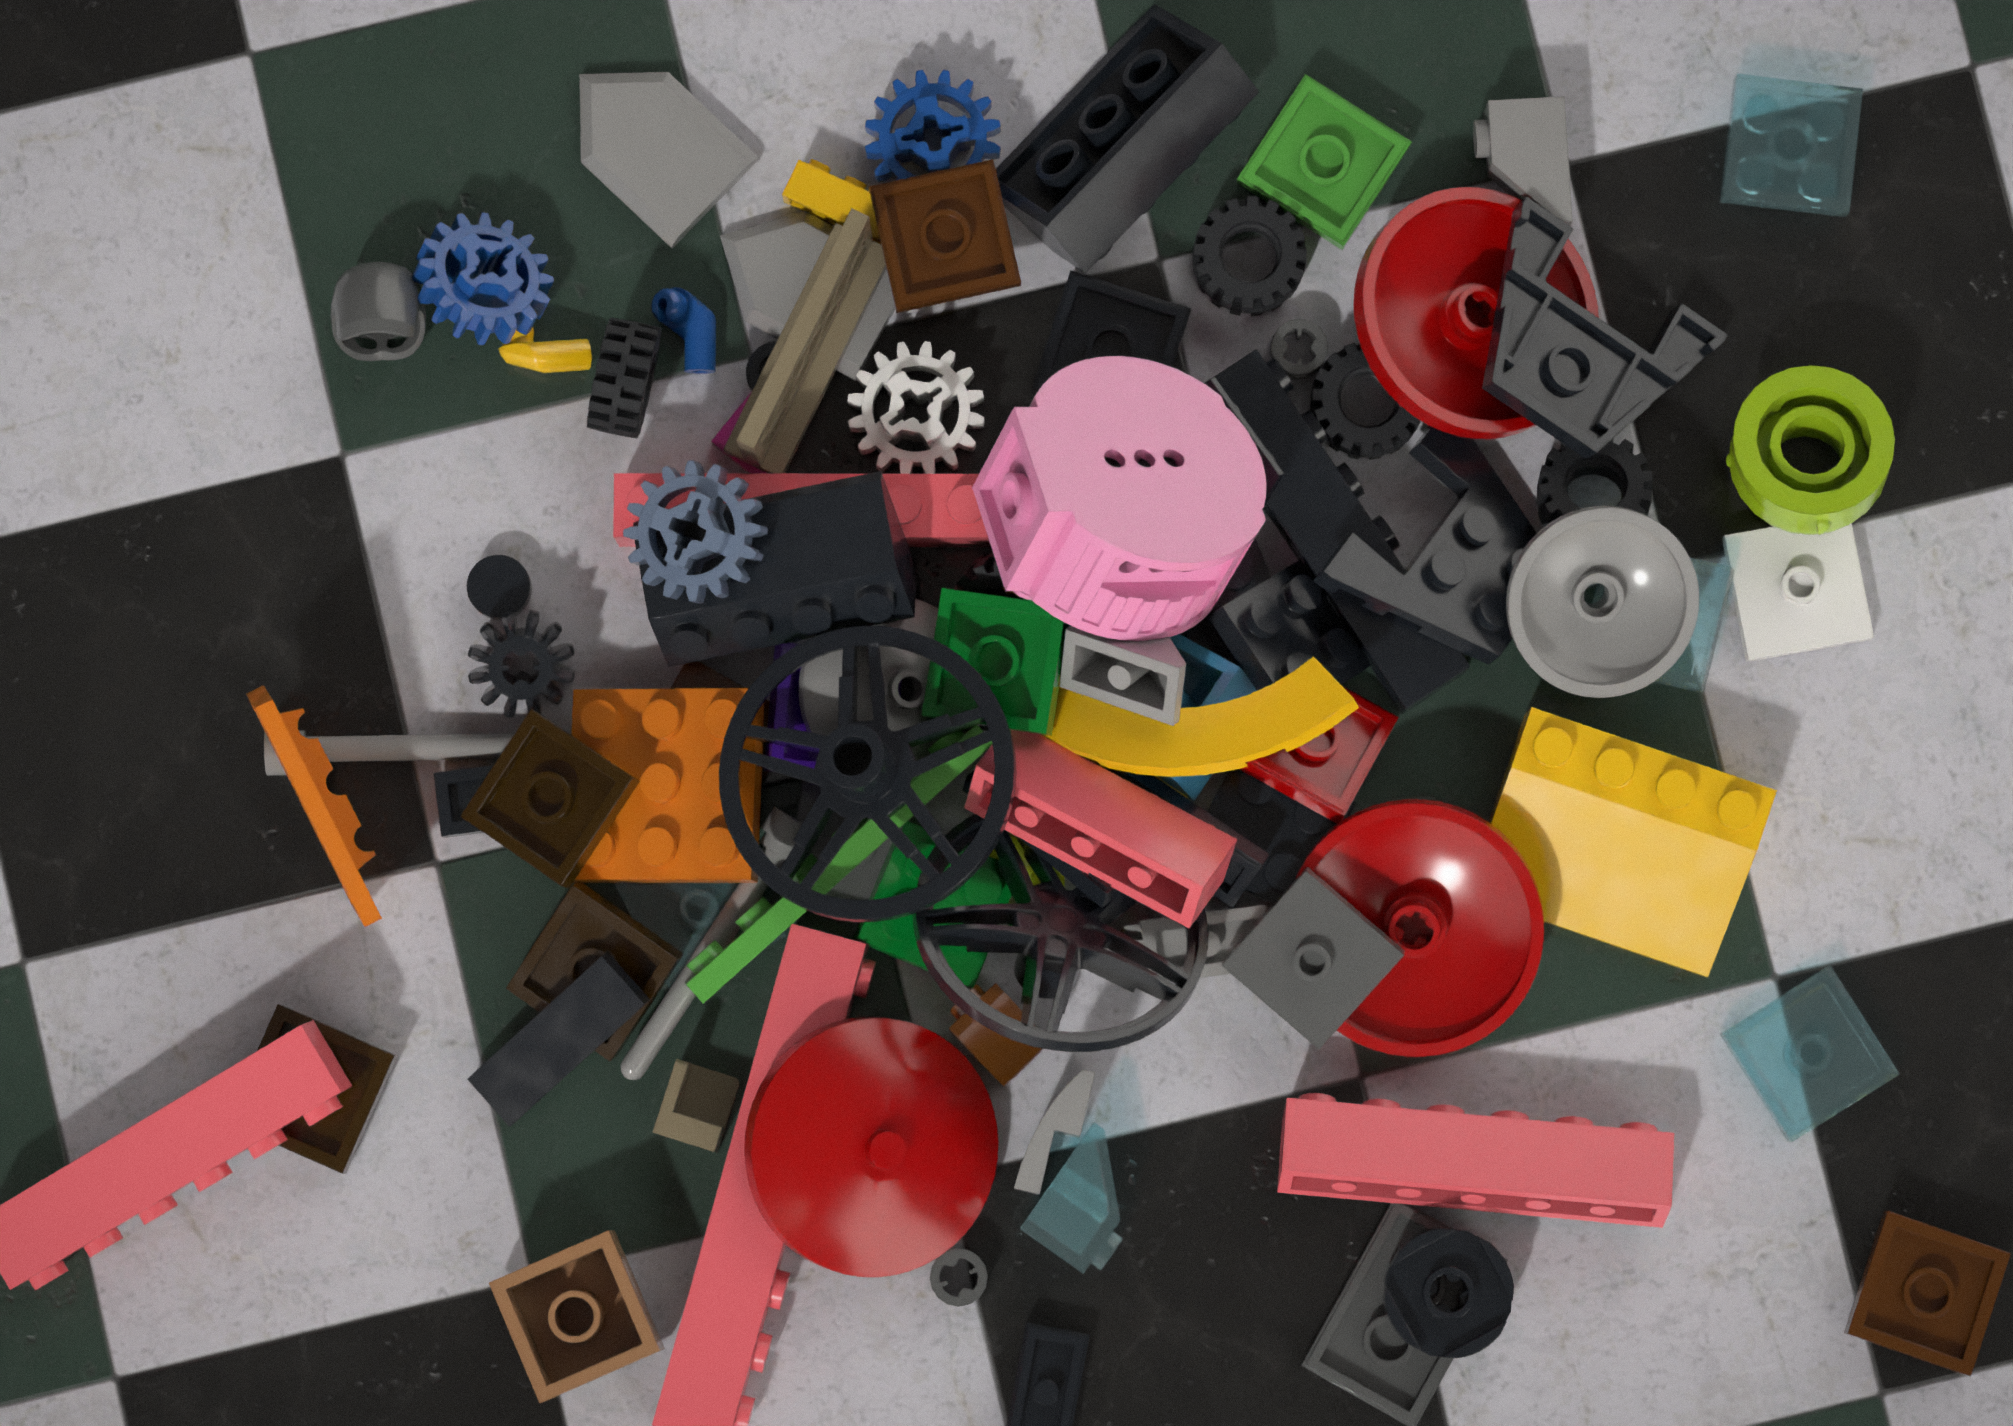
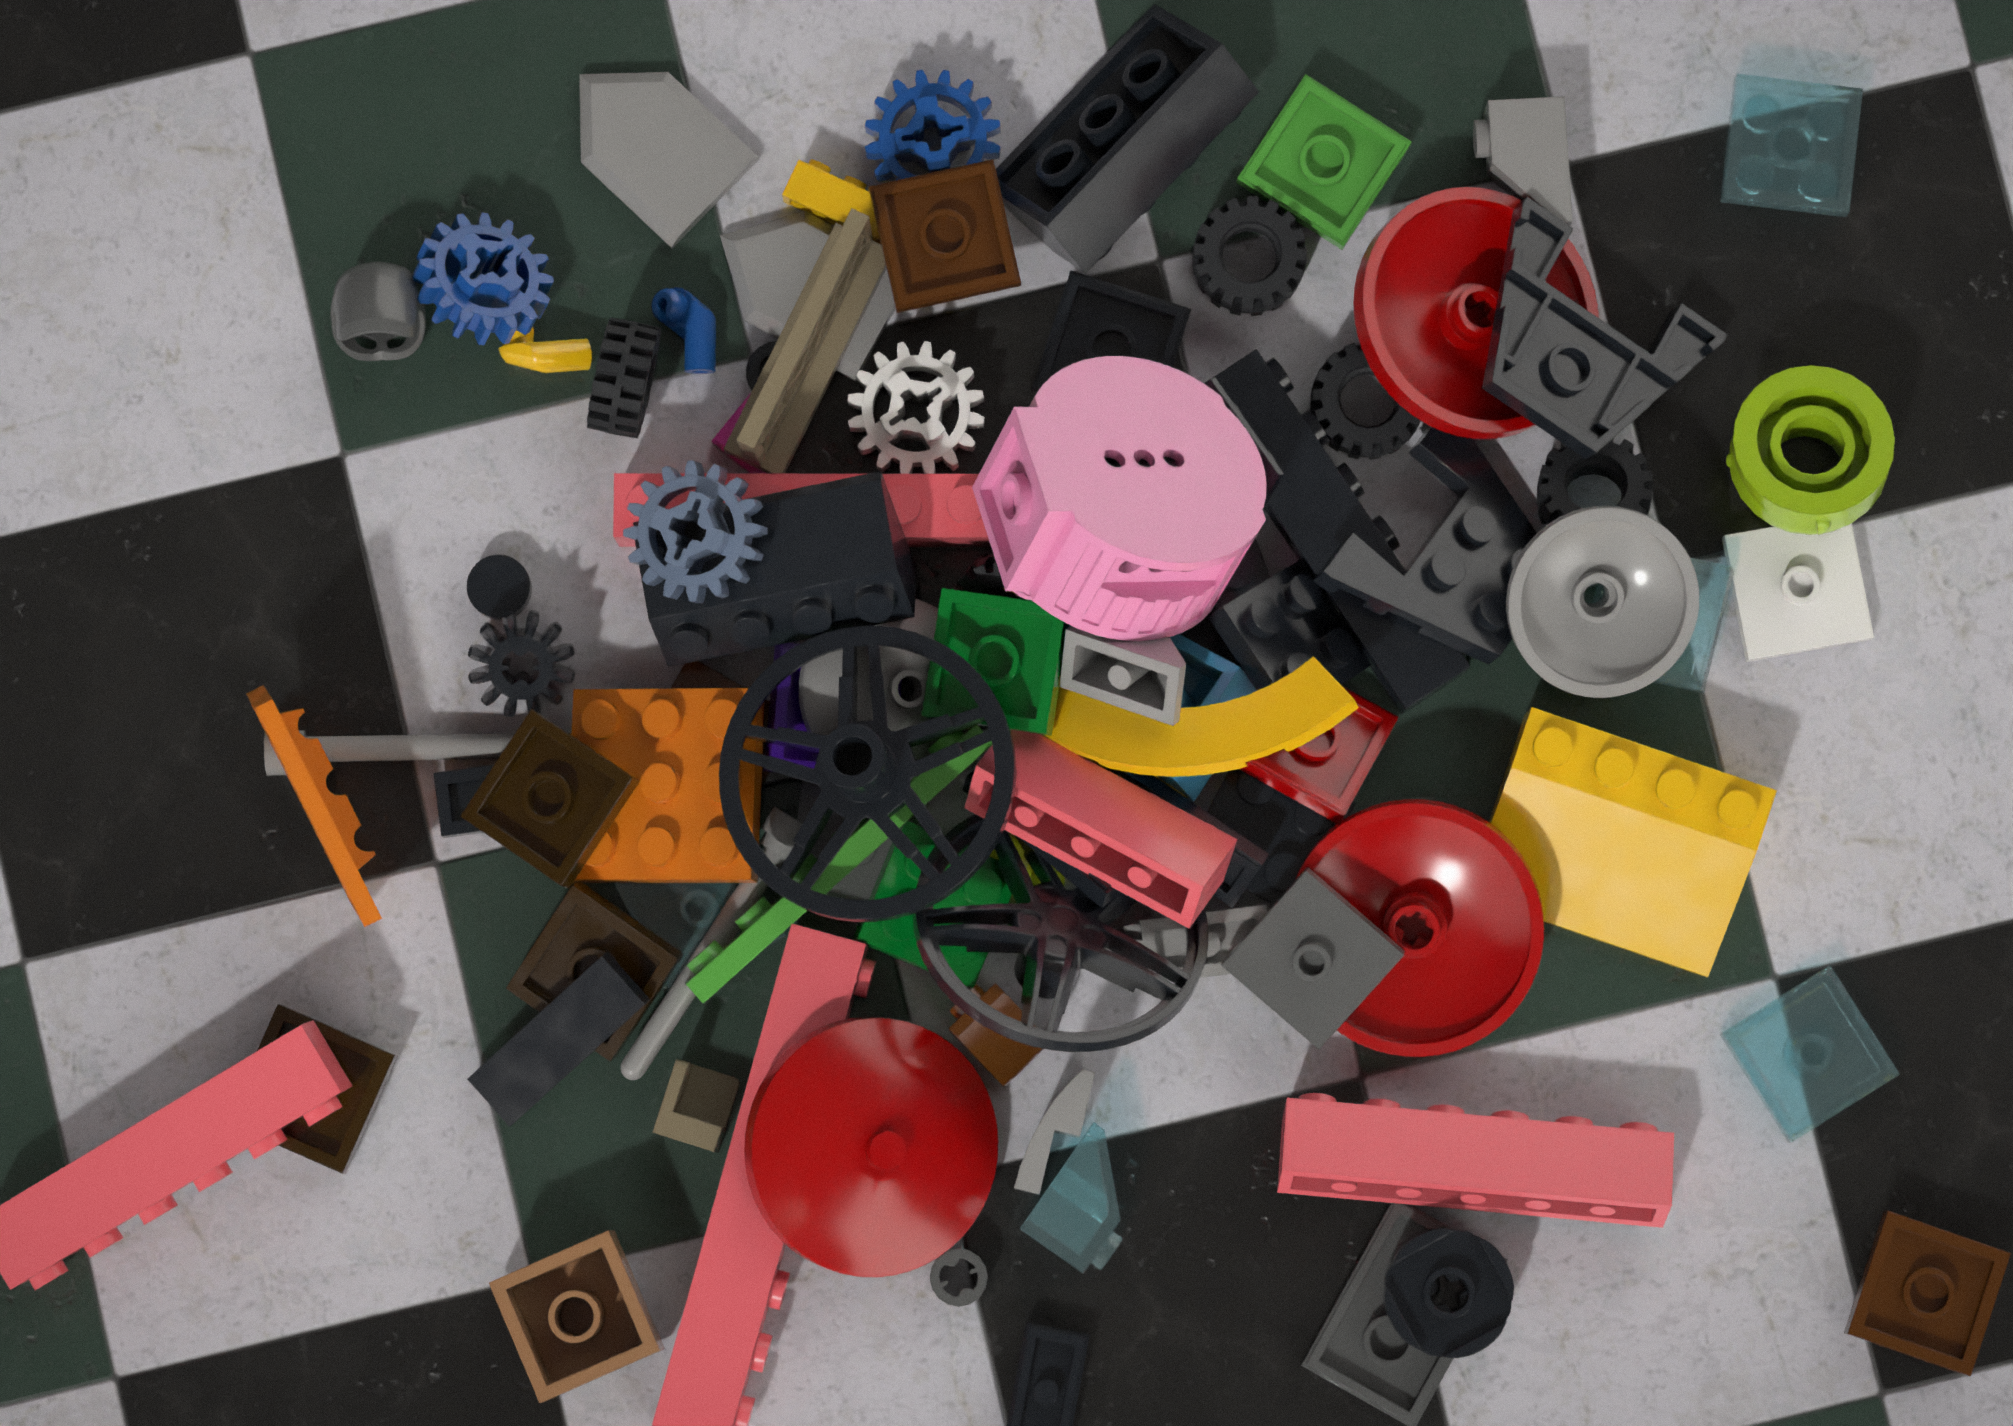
(1318, 349): dark grey bush -> none

